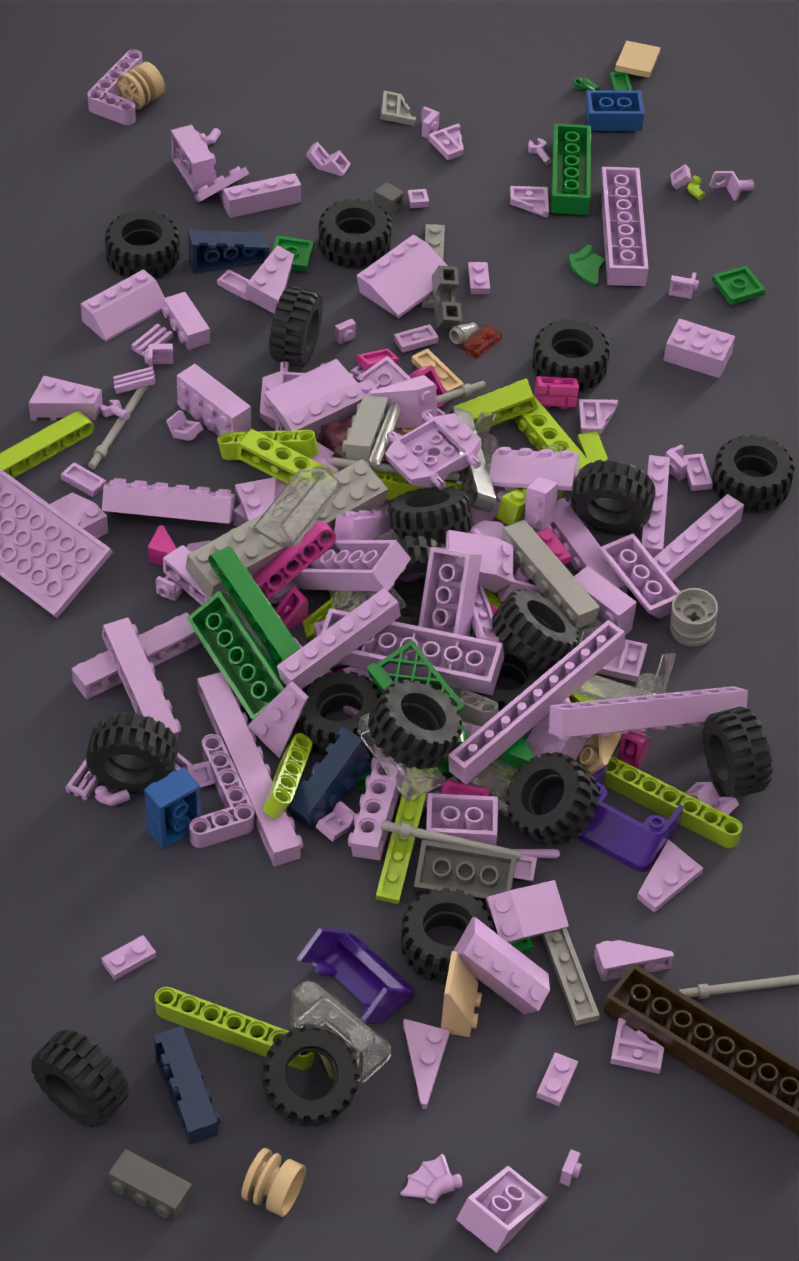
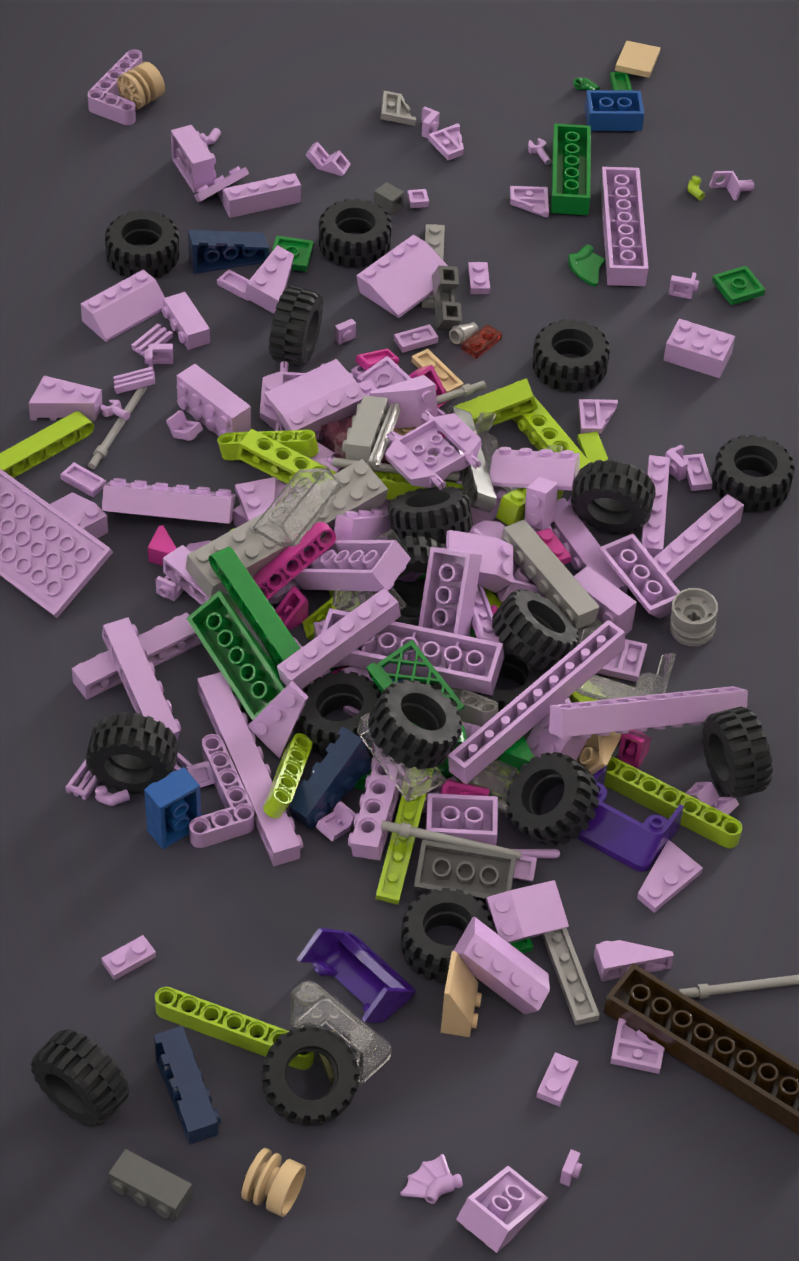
(426, 1050): lavender wing -> none
(556, 392): dark pink brick -> none
(680, 176): lavender plate -> none

